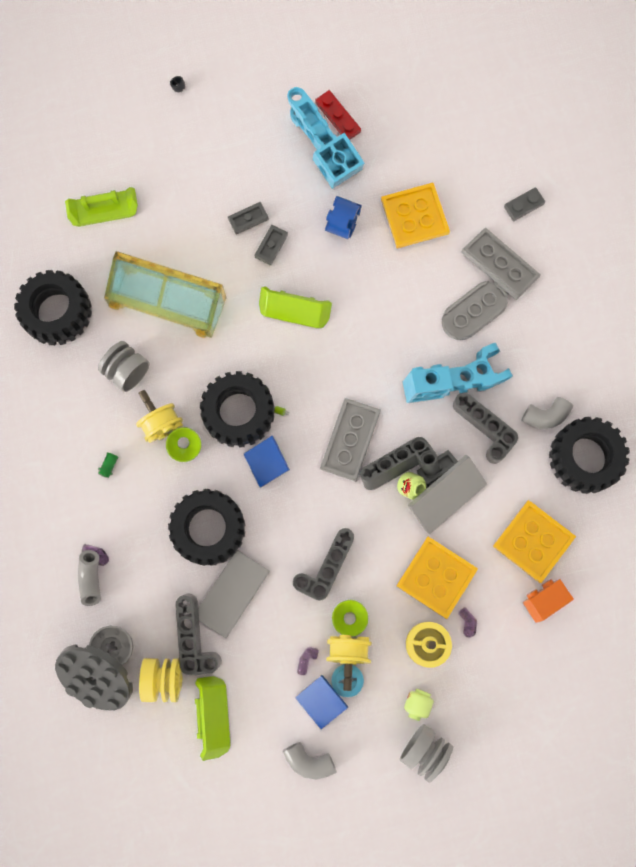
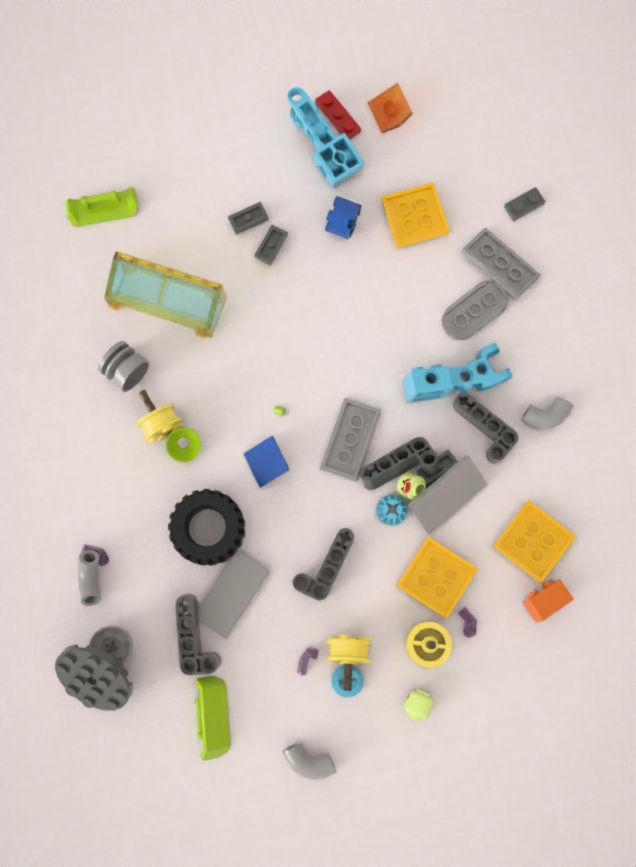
(43, 287): black tyre -> none
(108, 465): green pin -> none
(160, 680): light yellow wheel -> none
(177, 84): black hinge -> none
(229, 386): black tyre -> none
(294, 308): lime piece -> none
(321, 702): piece -> none
(359, 612): lime piece -> none
(390, 108): none -> clear orange slope
(391, 519): none -> medium azure gear
(430, 755): light grey wheel -> none
(609, 441): black tyre -> none

